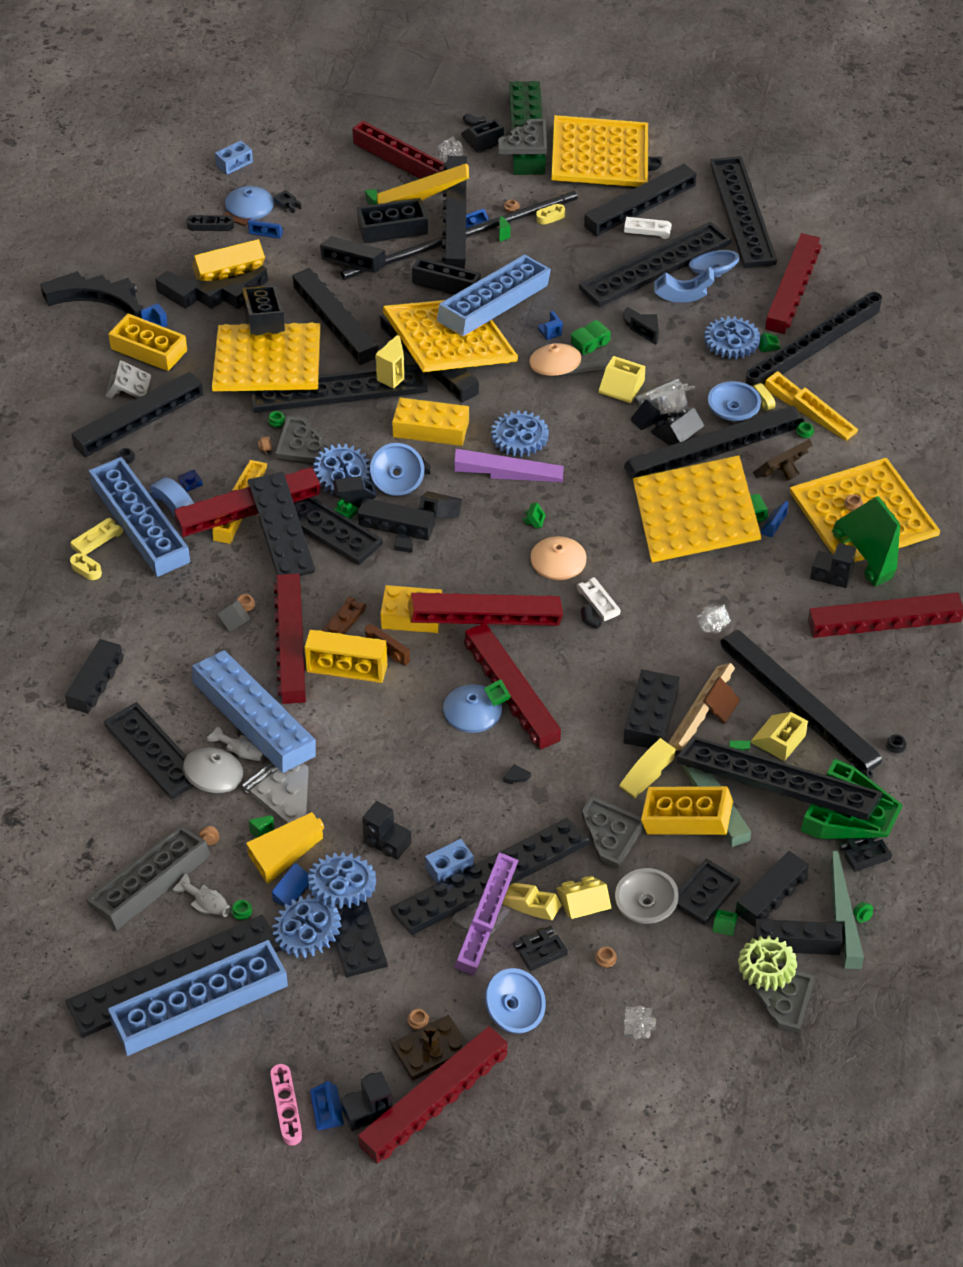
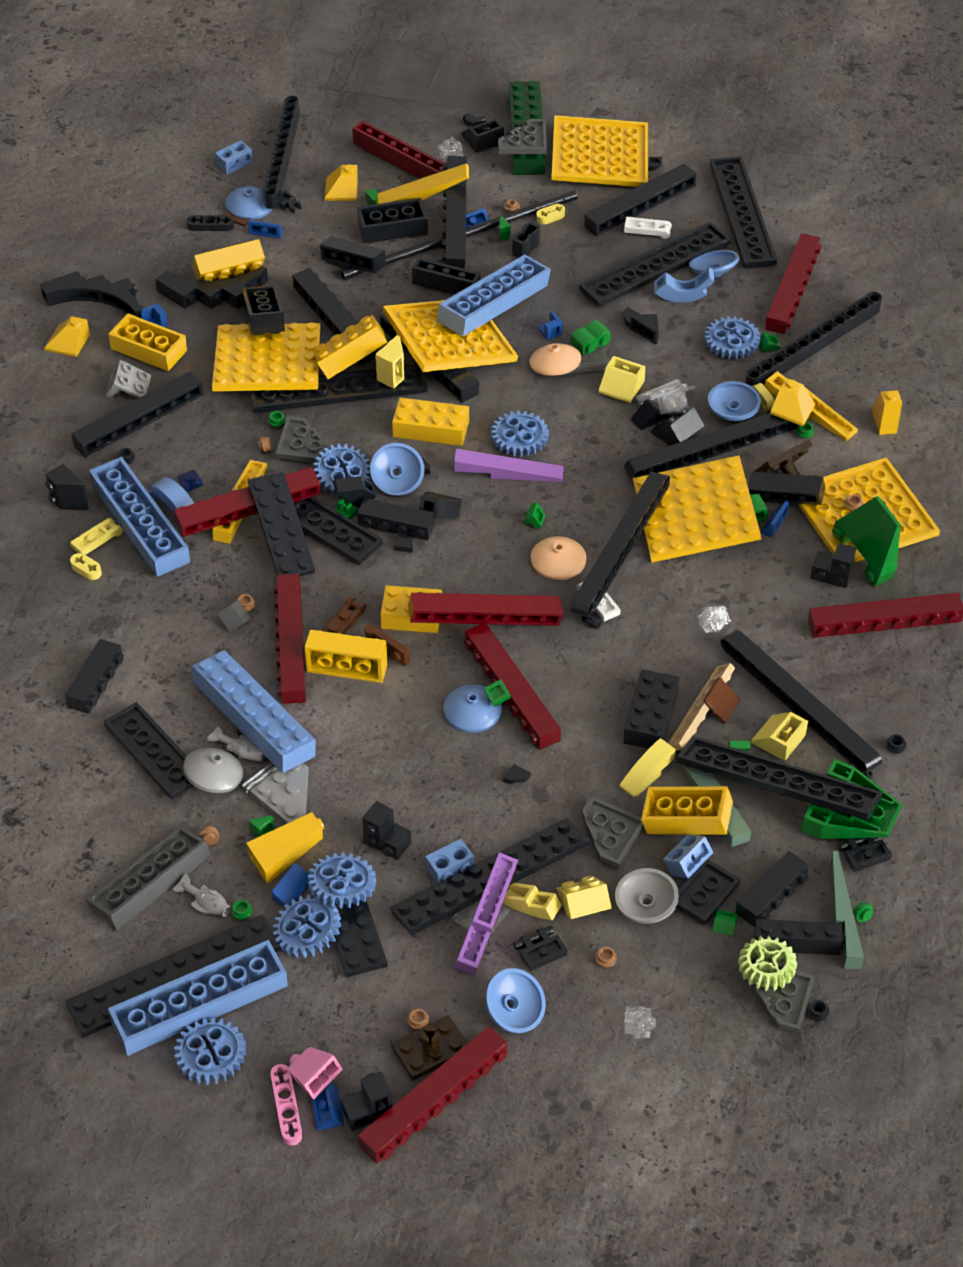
(66, 489): none -> black slope
(69, 337): none -> yellow slope
(190, 1058): none -> medium blue gear
(281, 152): none -> black beam
(314, 1070): none -> bright pink torso
(342, 184): none -> yellow slope
(350, 346): none -> yellow brick
(526, 240): none -> black brick
(620, 544): none -> black beam
(688, 856): none -> medium blue brick
(787, 487): none -> black brick
(793, 403): none -> yellow slope
(820, 1006): none -> black plate
(887, 412): none -> yellow slope

